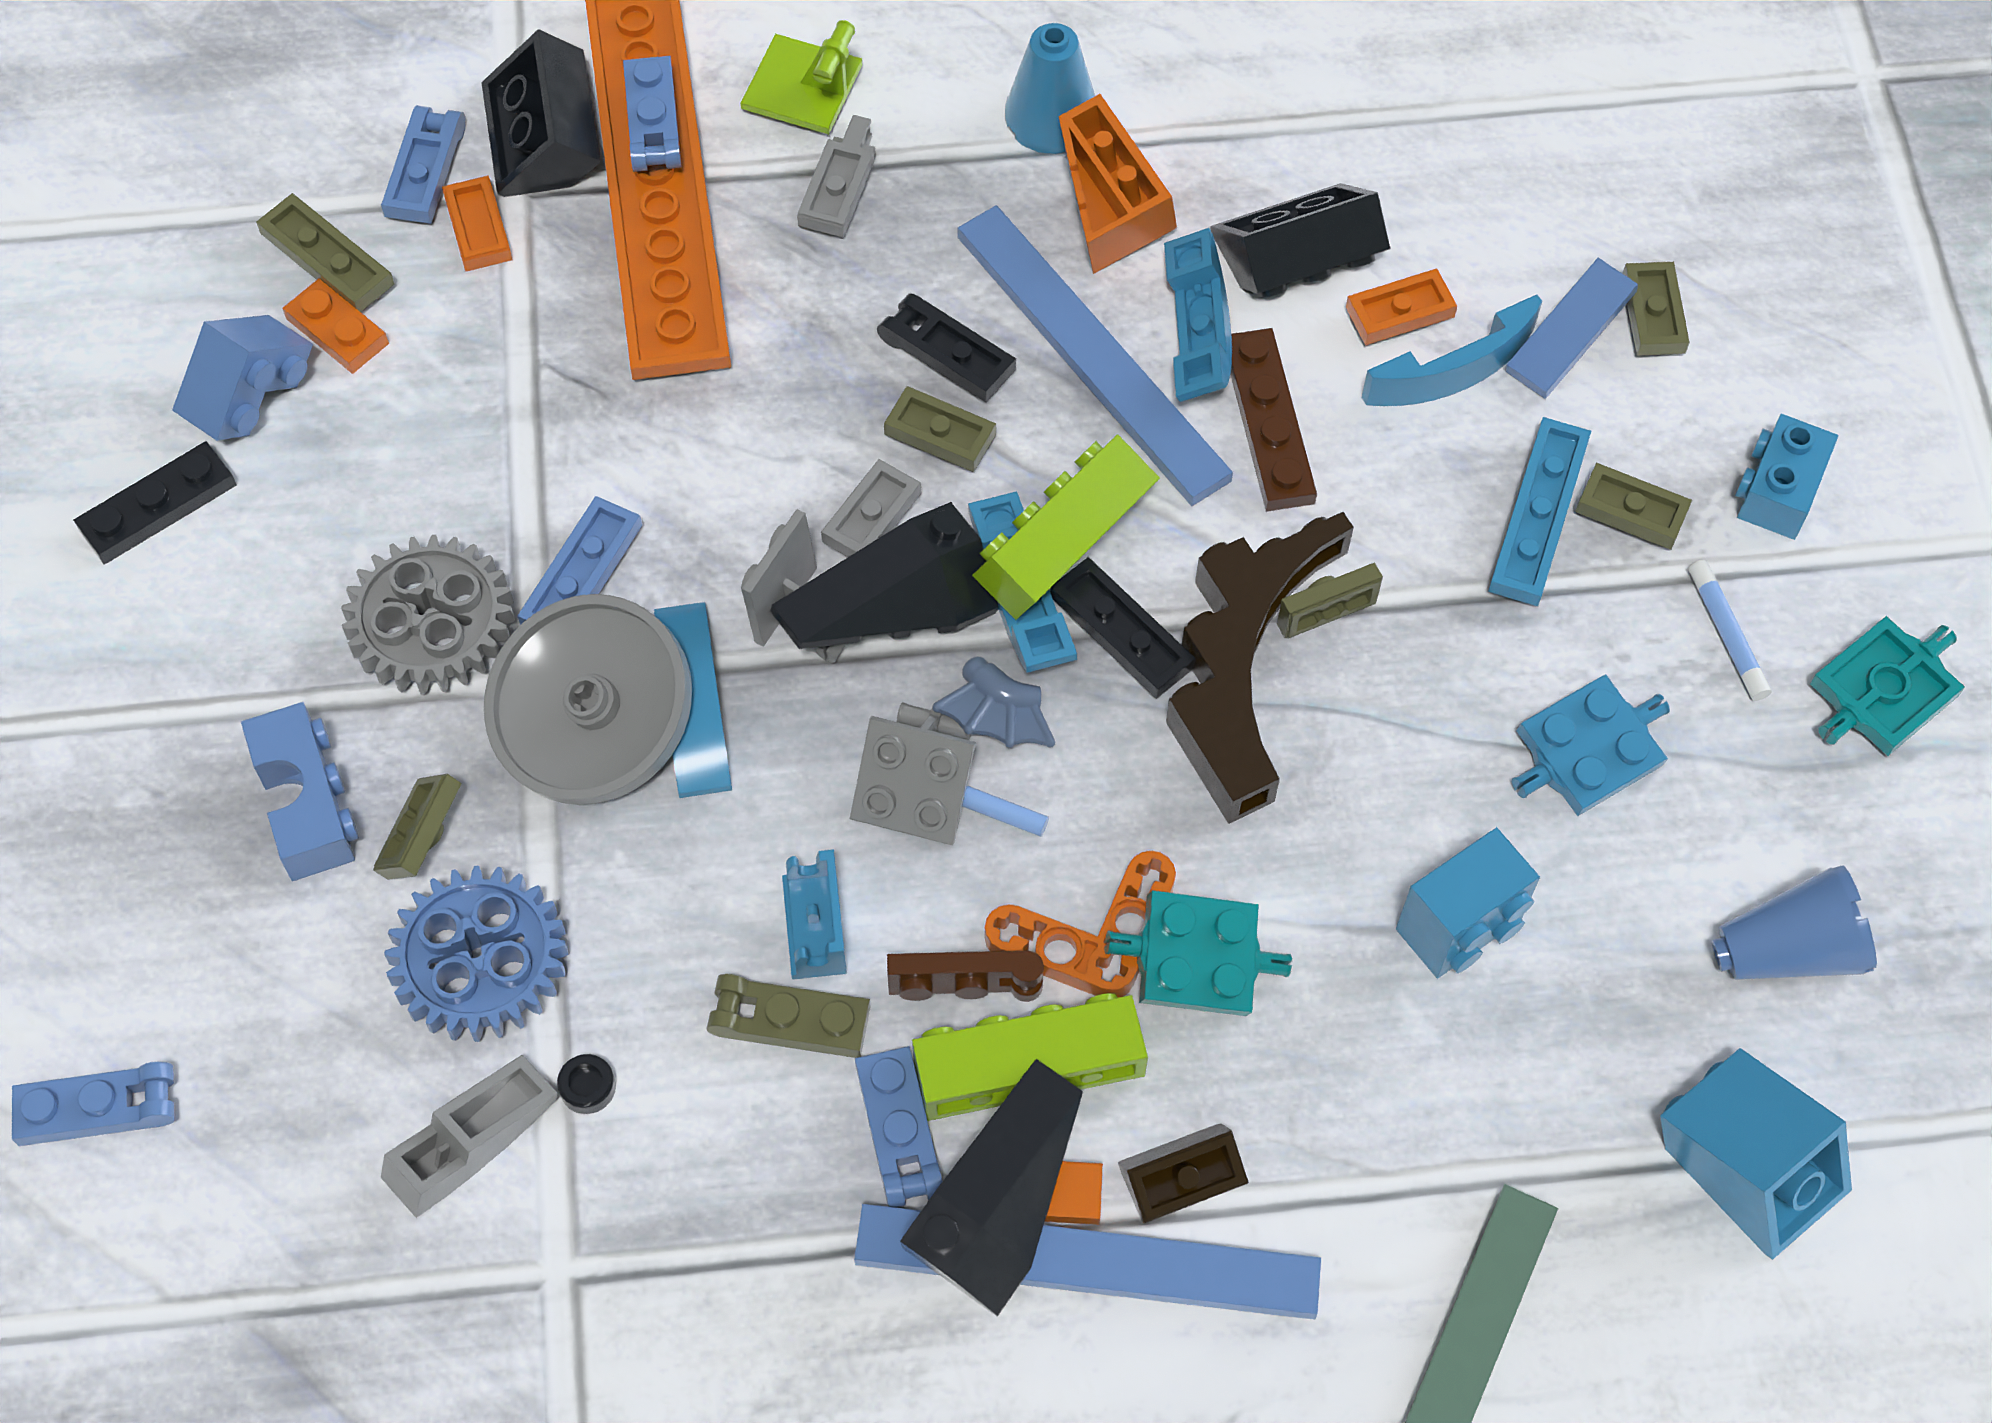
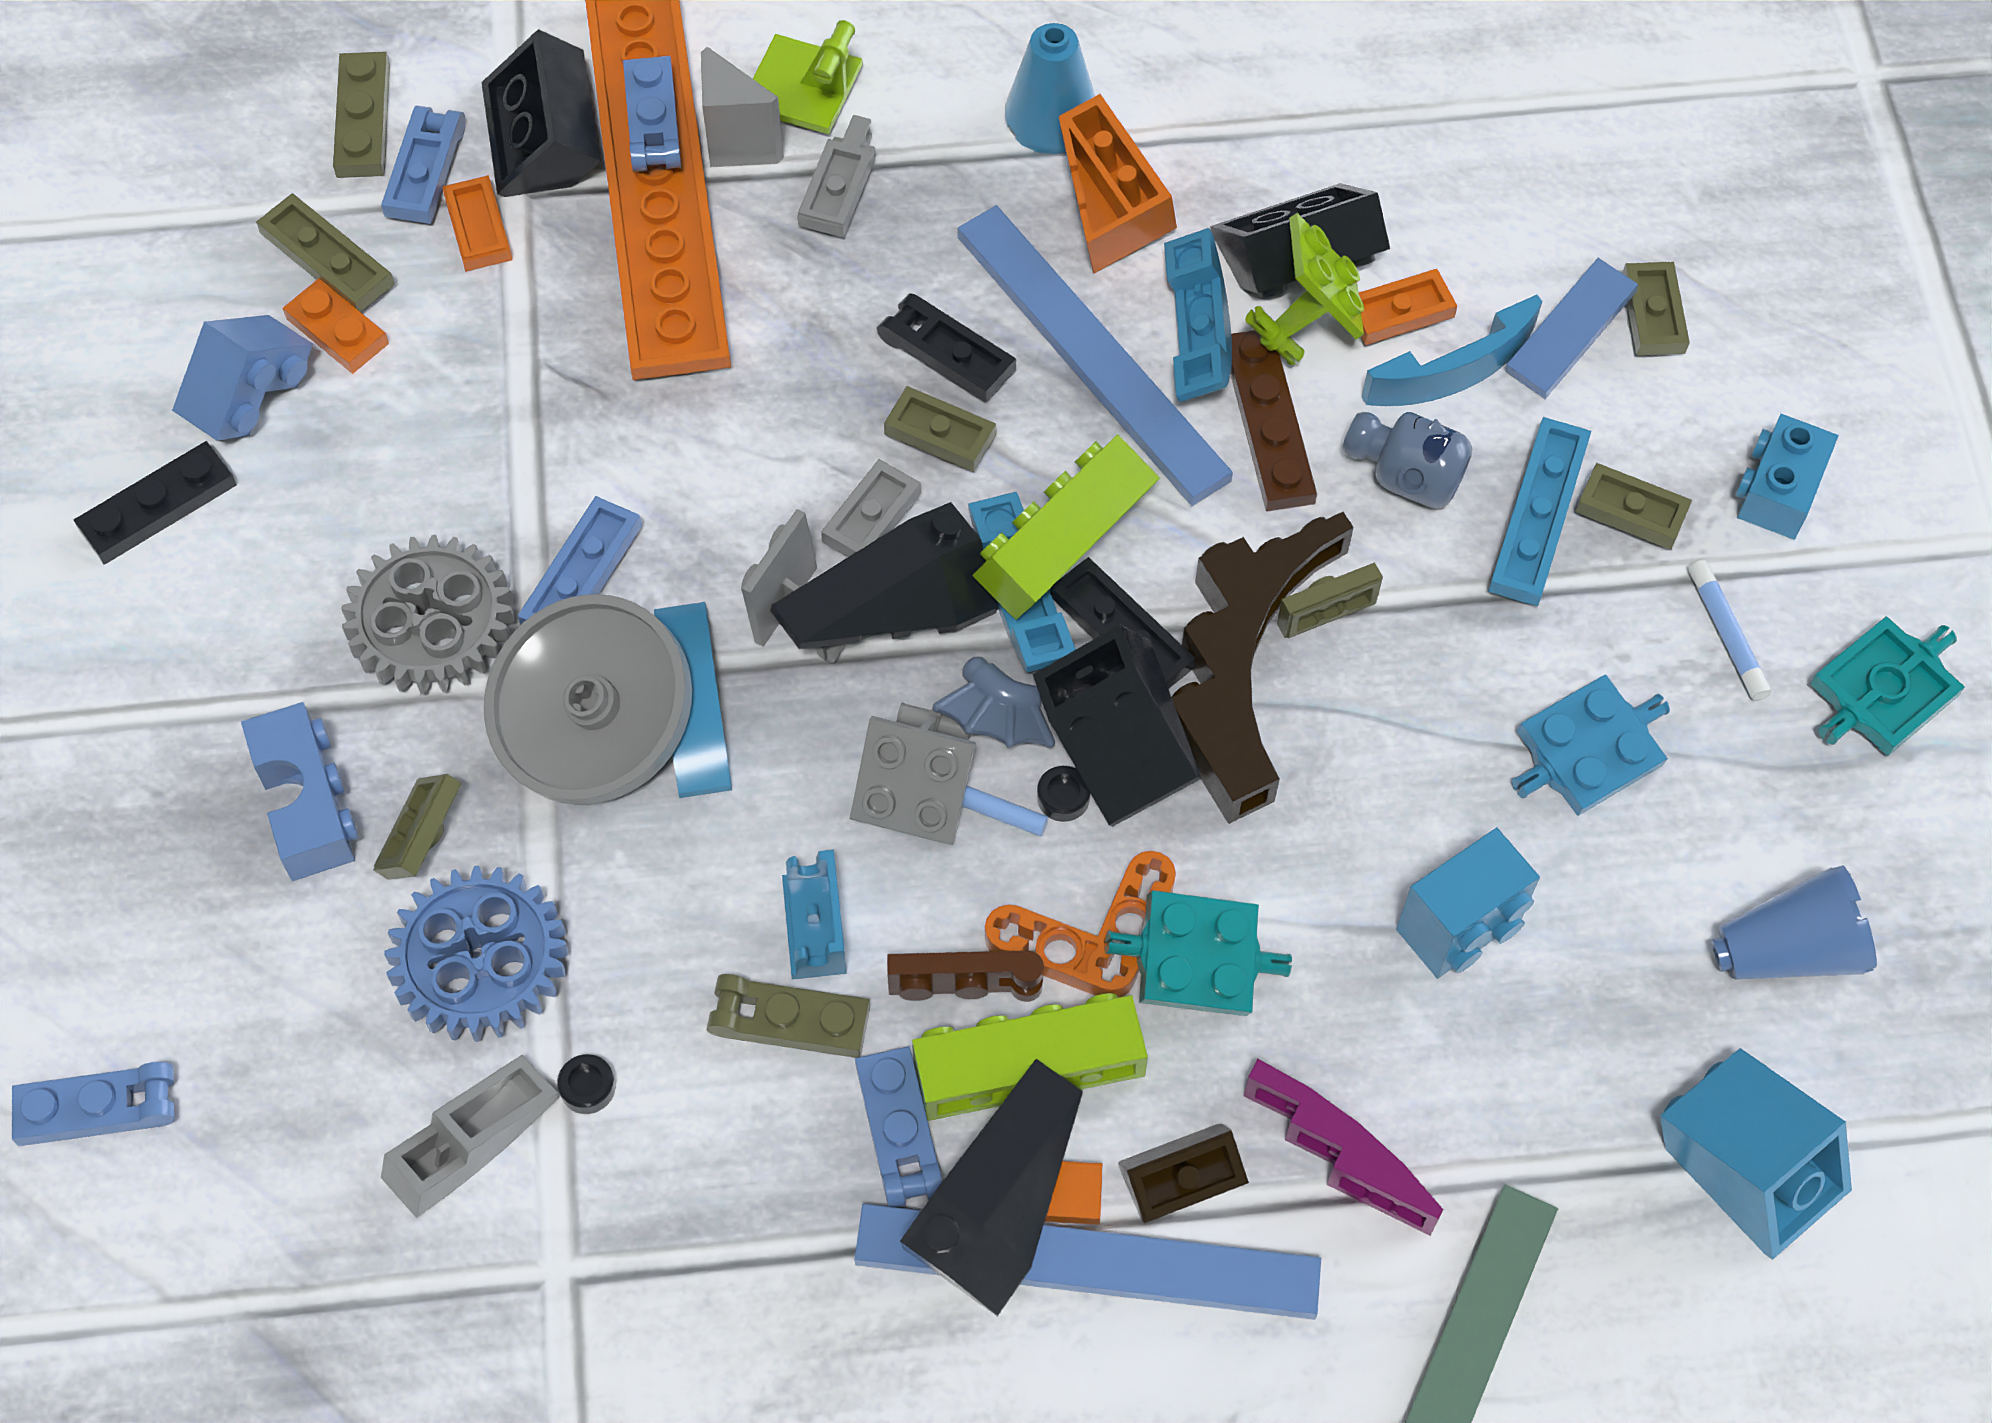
(361, 114): none -> olive plate
(738, 116): none -> light grey slope
(1062, 794): none -> black tile
(1118, 723): none -> black slope
(1329, 288): none -> lime plate
(1360, 1161): none -> magenta slope
(1413, 457): none -> sand blue piece

